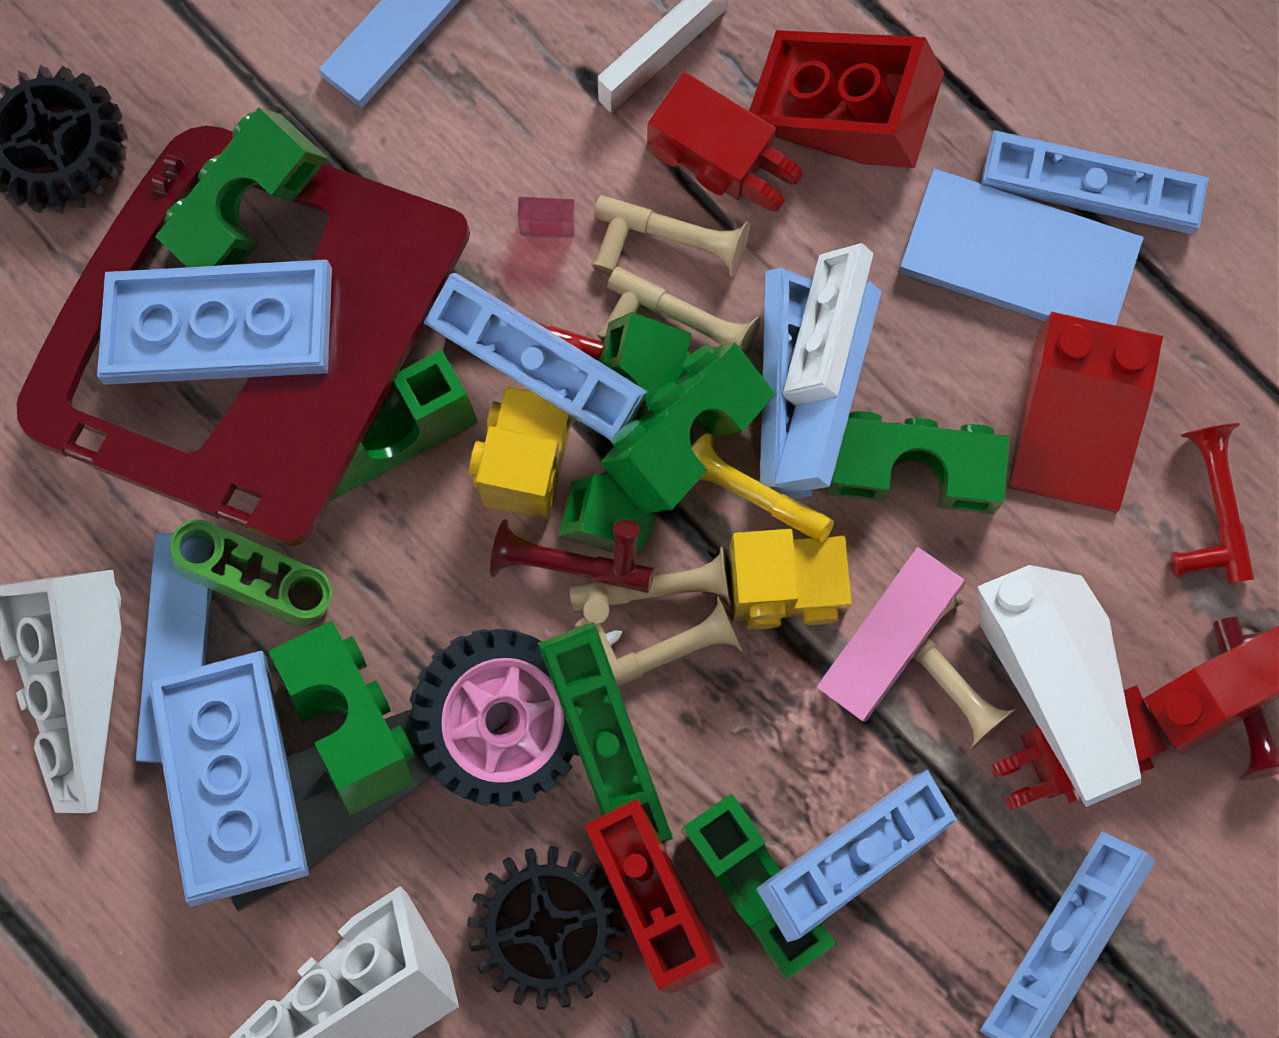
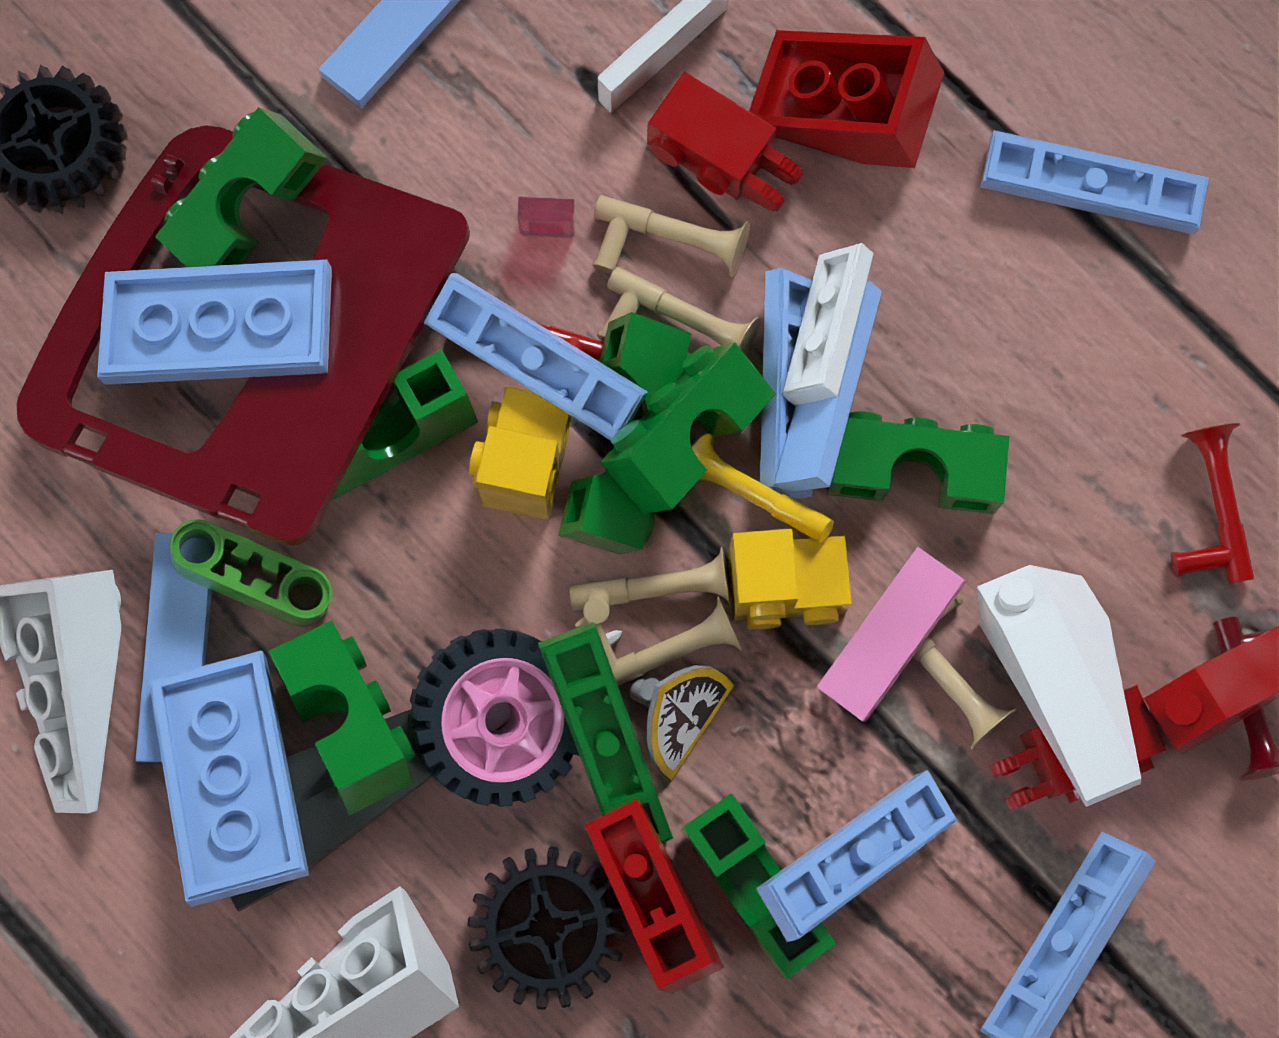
(619, 572): dark red piece -> none
(679, 712): none -> shield
(1018, 252): light blue tile -> none
(1084, 410): red slope -> none

